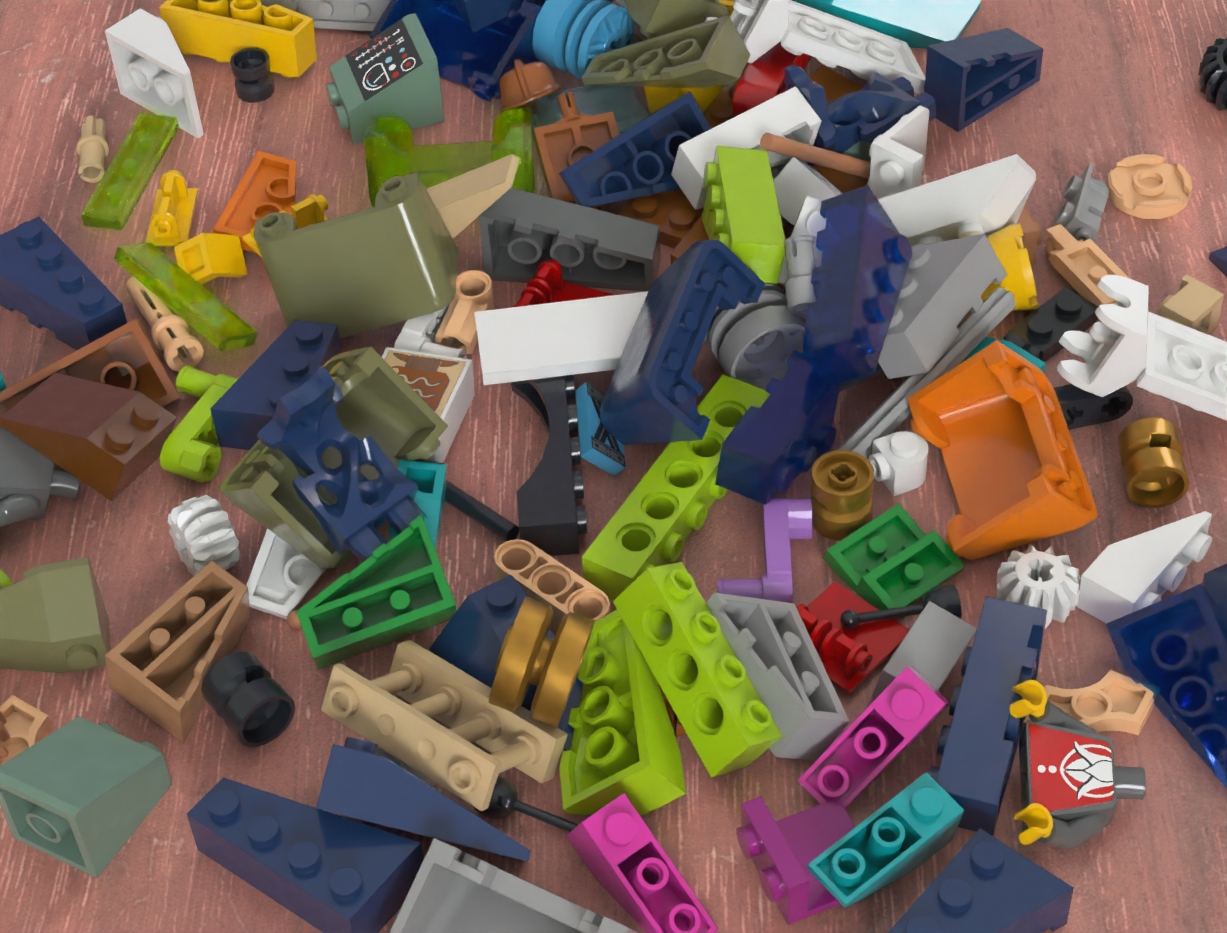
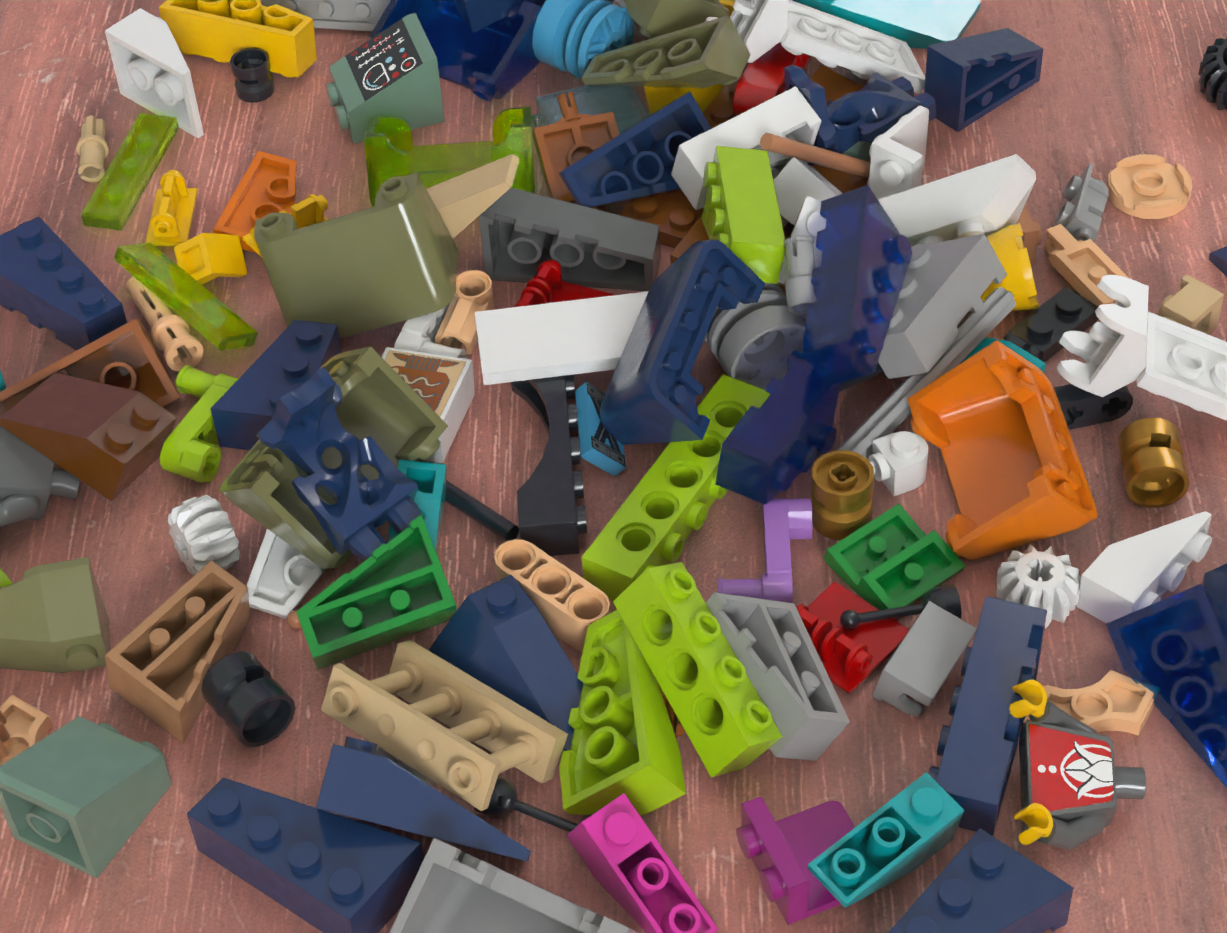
(526, 84): dark orange piece -> none
(537, 660): pearl gold wheel -> none
(874, 739): dark pink slope -> none

